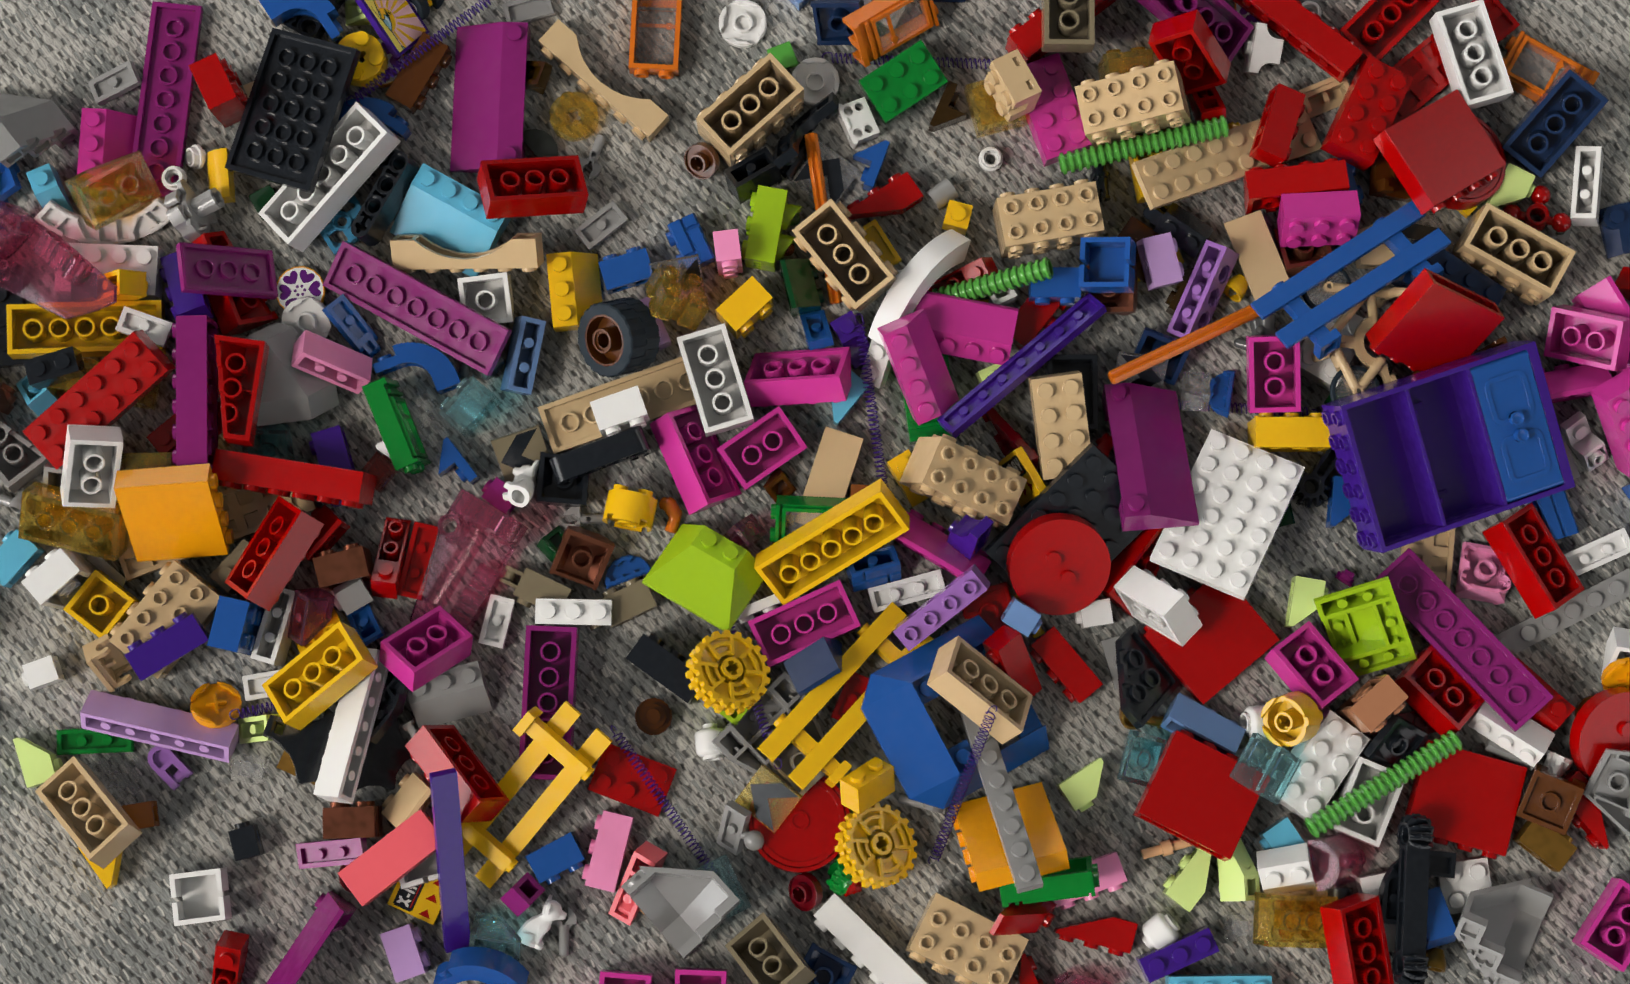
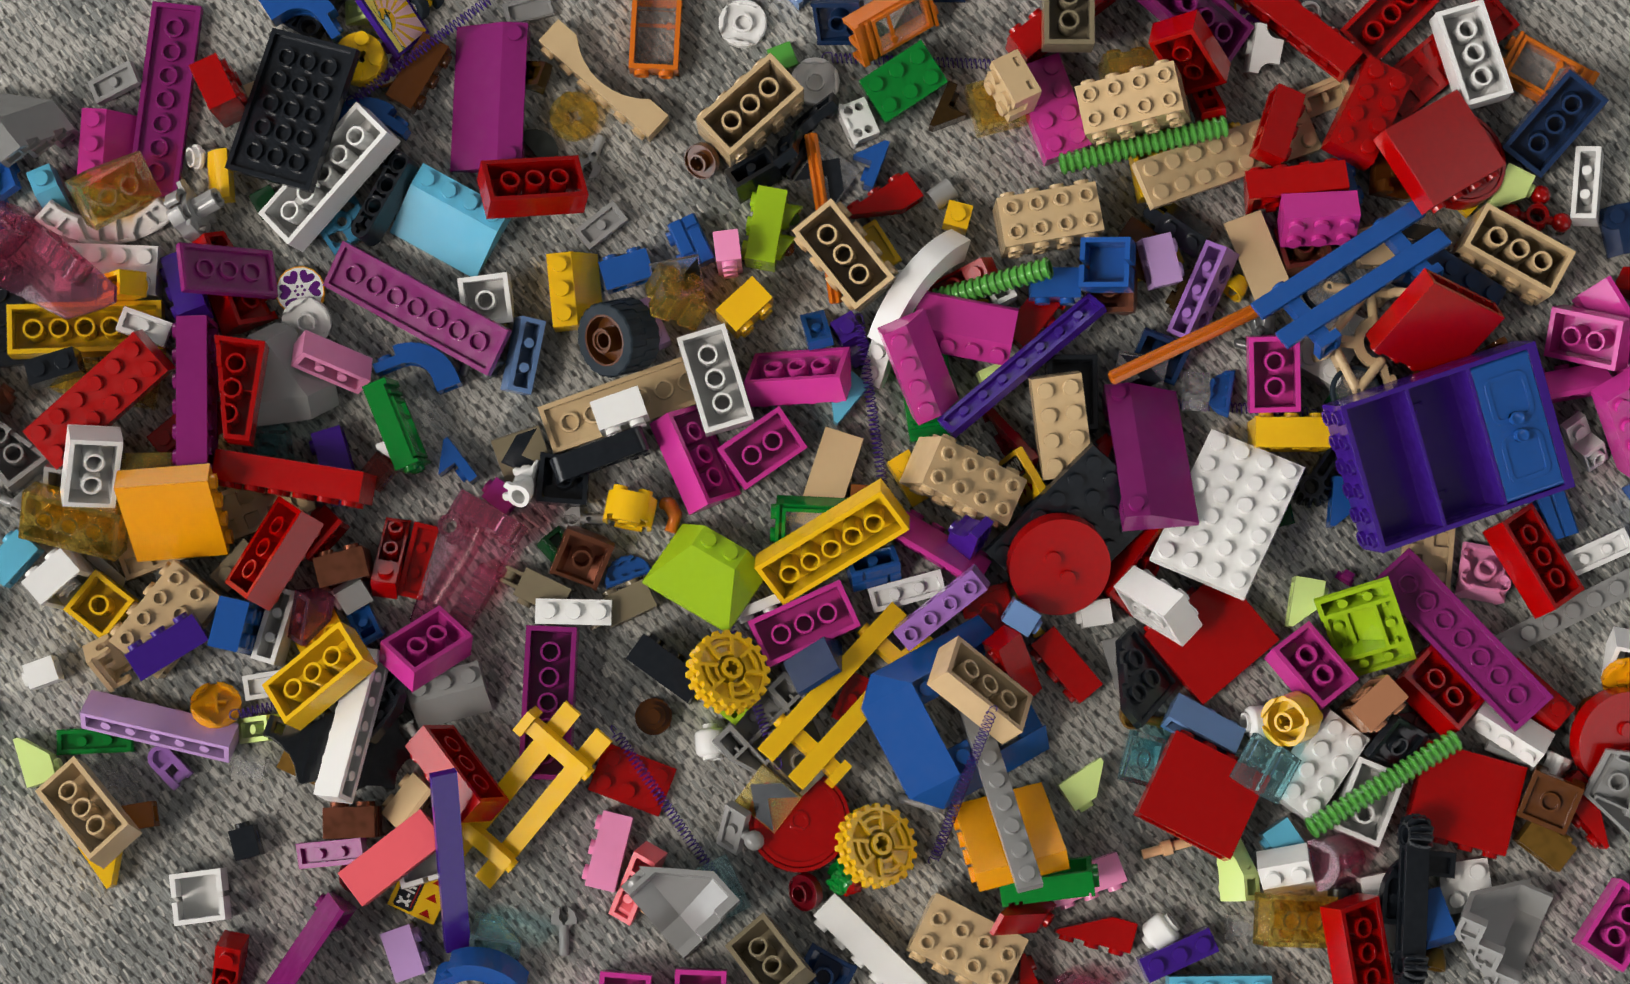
(36, 399): medium azure slope -> none
(167, 175): white plate -> none
(352, 326): blue hinge -> none
(416, 253): tan arch -> none
(468, 406): clear light blue slope -> none
(497, 621): white plate -> none
(522, 894): magenta brick -> none
(537, 926): white animal -> none
(556, 858): blue brick -> none
(746, 532): slope -> none
(778, 485): reddish brown slope -> none
(800, 286): dark green slope -> none
(867, 785): yellow brick -> none
(990, 151): white plate -> none
(1101, 177): black pin -> none
(1190, 880): yellowish green slope -> none

